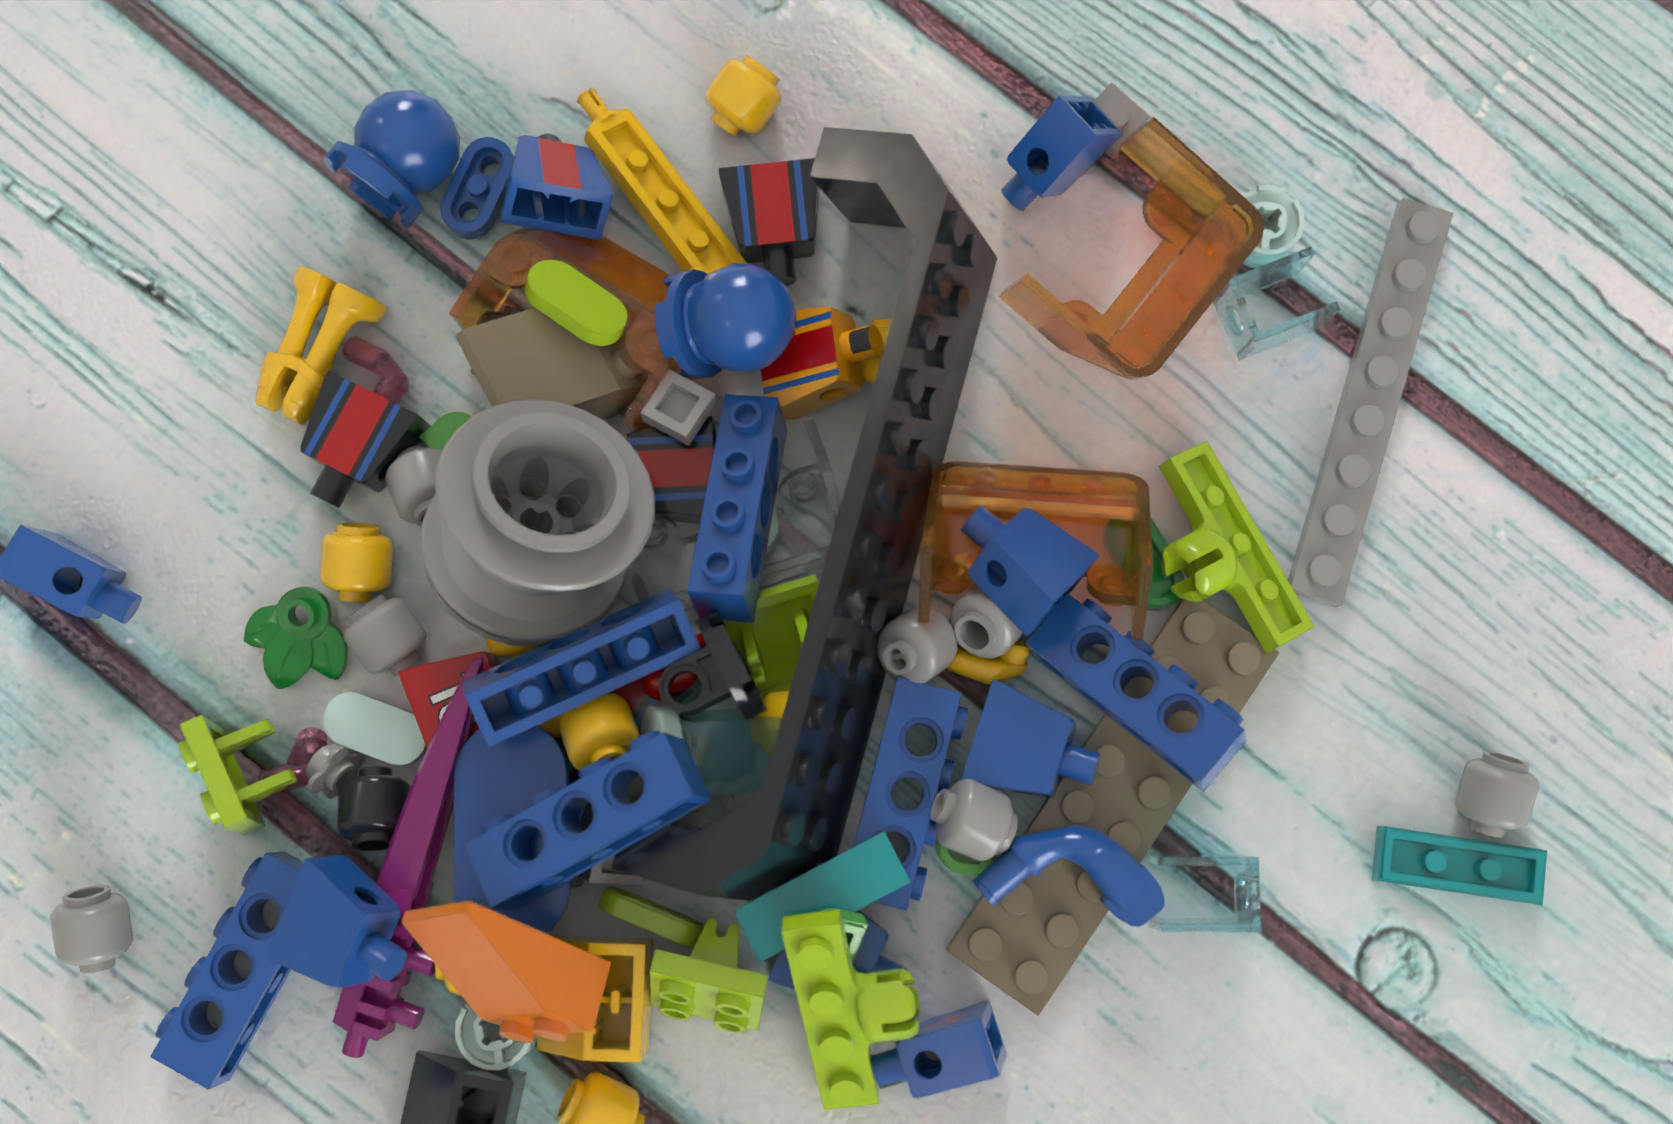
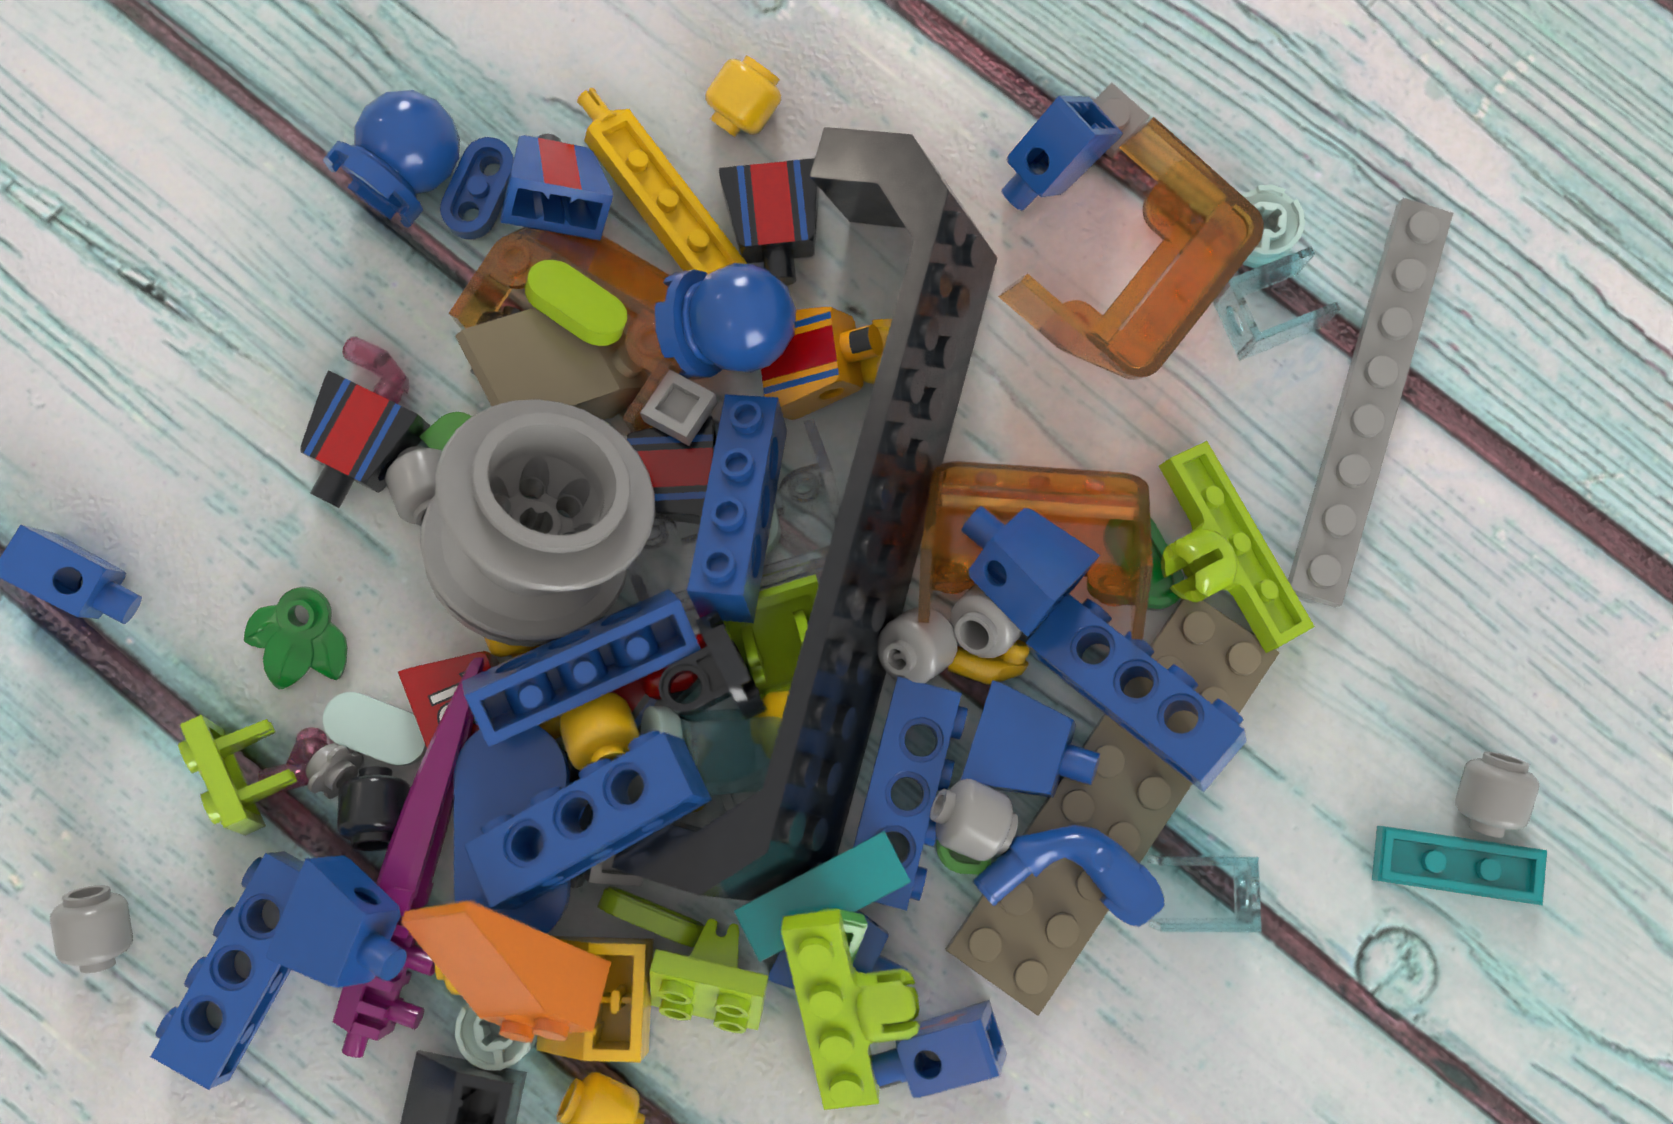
(286, 376): yellow piece -> none
(356, 561): yellow head -> none
(384, 636): light grey head -> none

